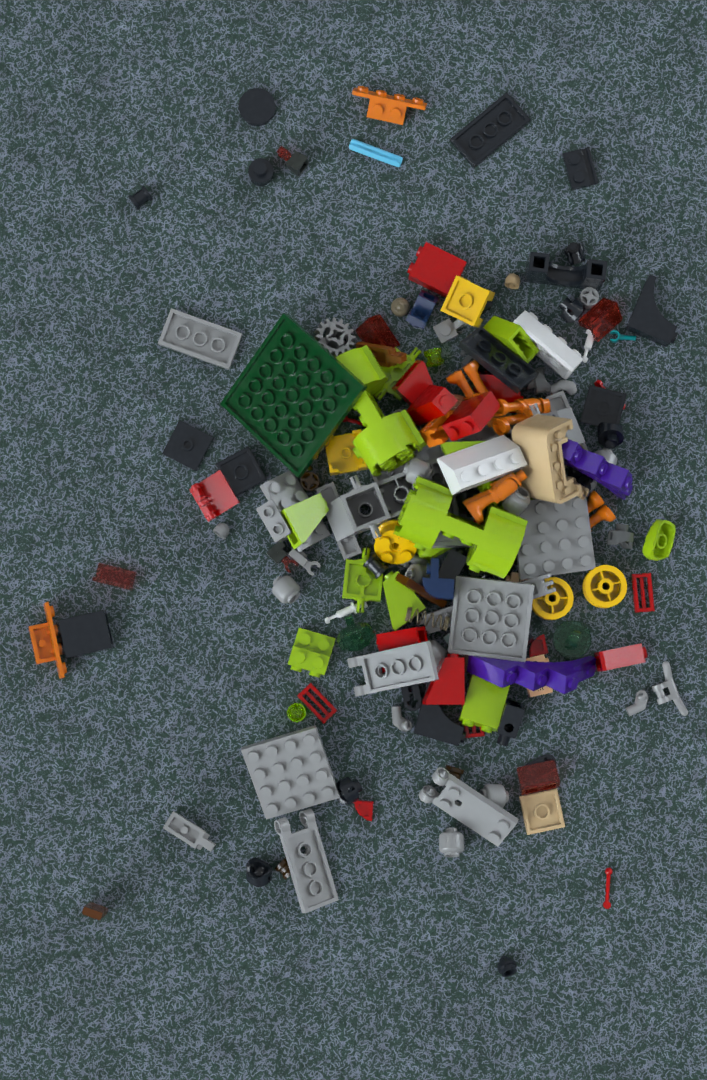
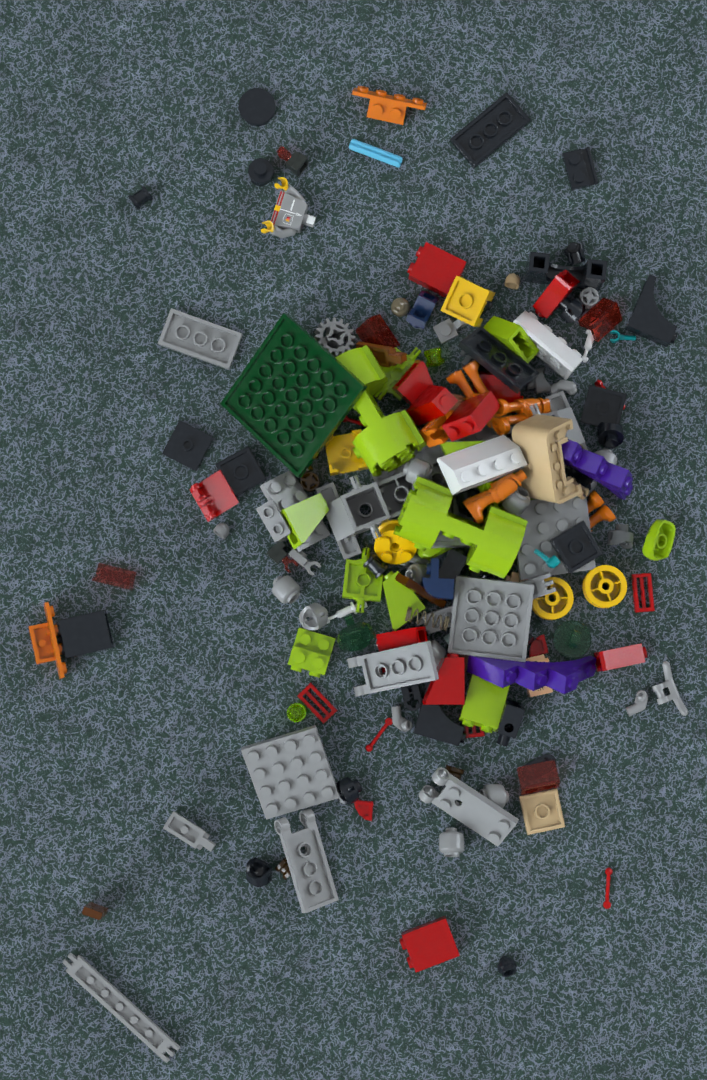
(120, 1006): none -> light grey hinge
(289, 212): none -> light grey torso
(317, 614): none -> light grey piece
(369, 747): none -> red hinge
(429, 944): none -> red brick
(551, 562): none -> teal hand
(555, 294): none -> red slope
(576, 547): none -> black tile

